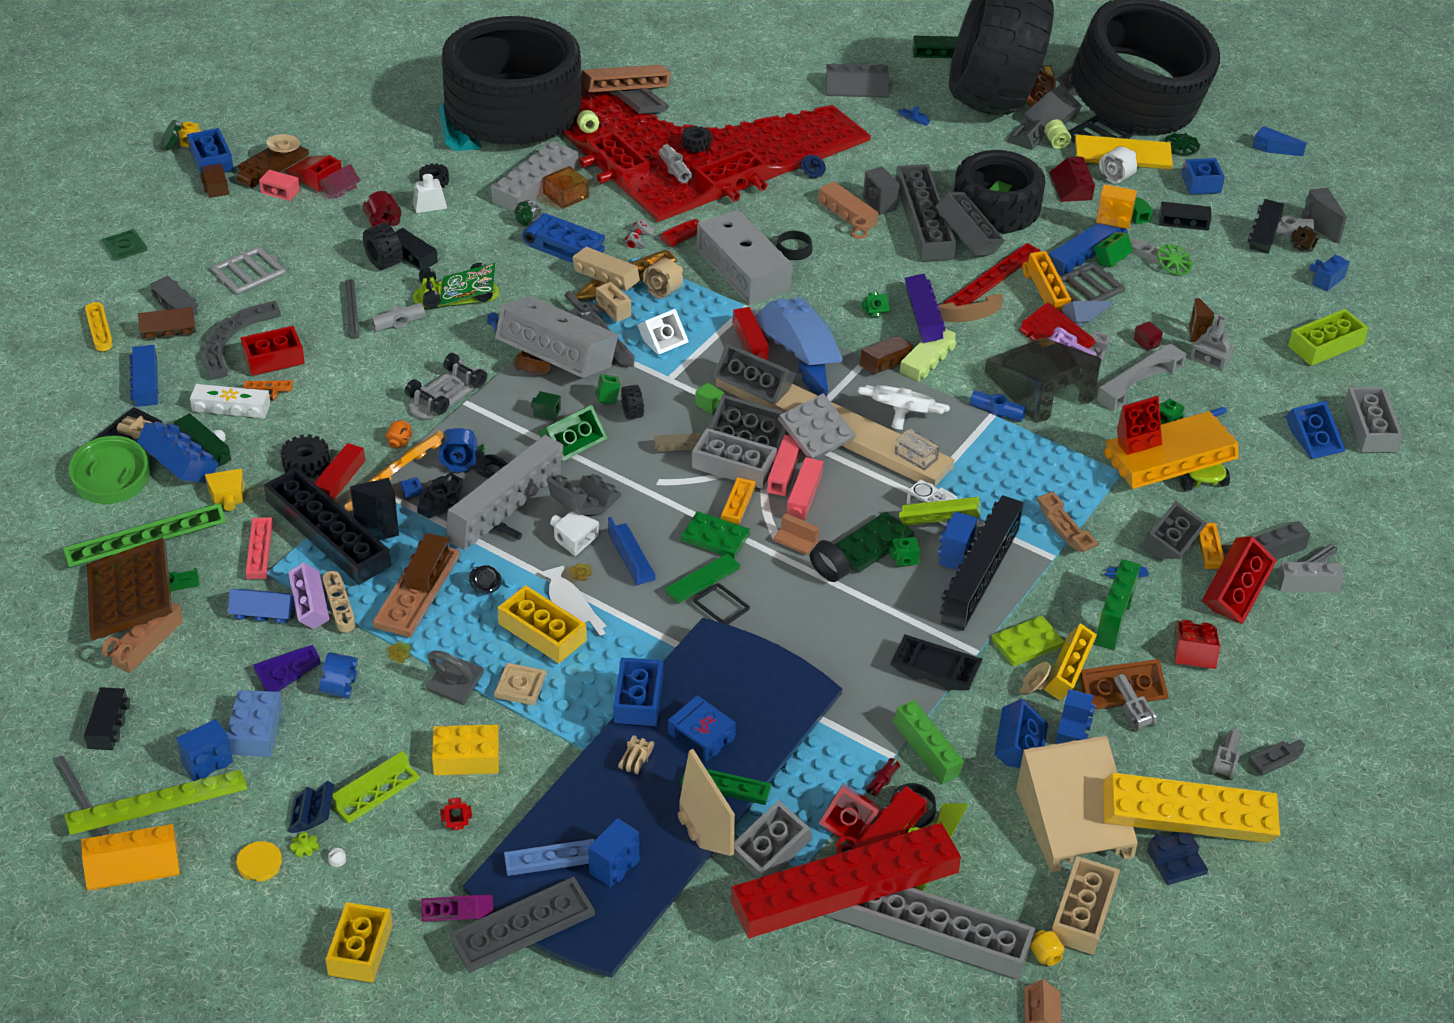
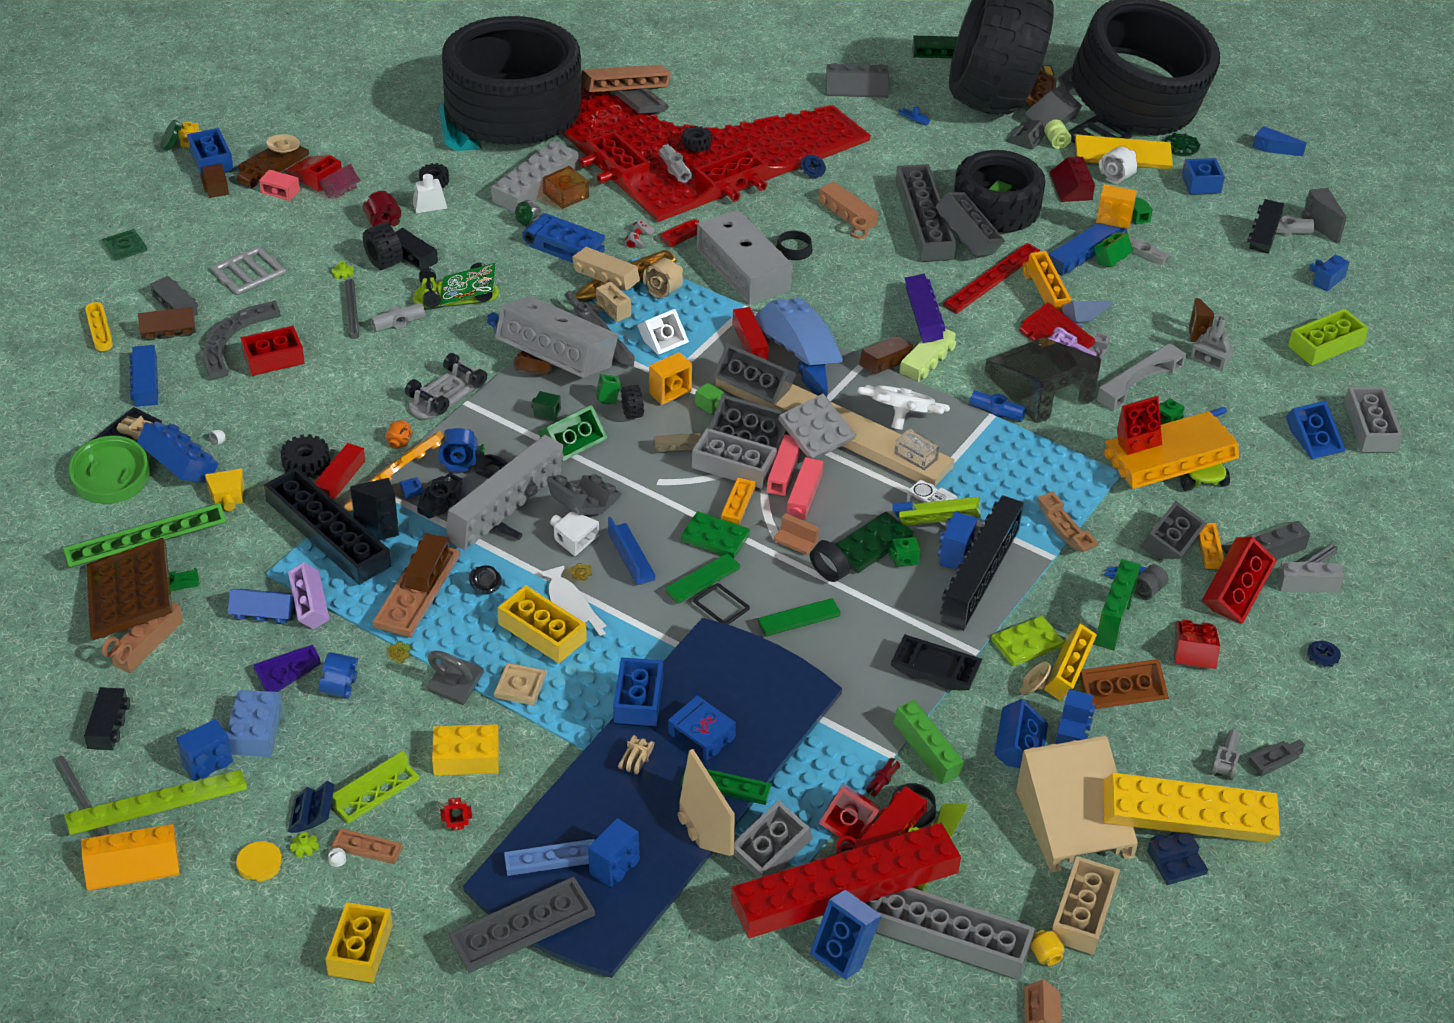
(203, 436): dark green brick -> none
(230, 401): white brick -> none
(259, 548): coral plate -> none
(280, 385): orange piece -> none
(341, 600): tan beam -> none
(342, 270): none -> lime plant
(368, 846): none -> nougat tile
(456, 907): magenta slope -> none
(588, 121): yellowish green head -> none
(670, 378): none -> light orange brick
(799, 617): none -> green tile
(845, 934): none -> blue brick
(881, 190): dark grey brick -> none
(881, 304): green brick -> none
(900, 507): none -> blue tile
(971, 312): medium nougat slope -> none
(1082, 271): dark grey bar -> none
(1135, 708): light grey connector -> none
(1148, 336): dark red brick -> none
(1151, 581): none -> dark grey wheel
(1174, 259): bright green wheel -> none
(1185, 216): black brick -> none
(1304, 238): dark brown brick -> none
(1319, 647): none -> dark blue gear

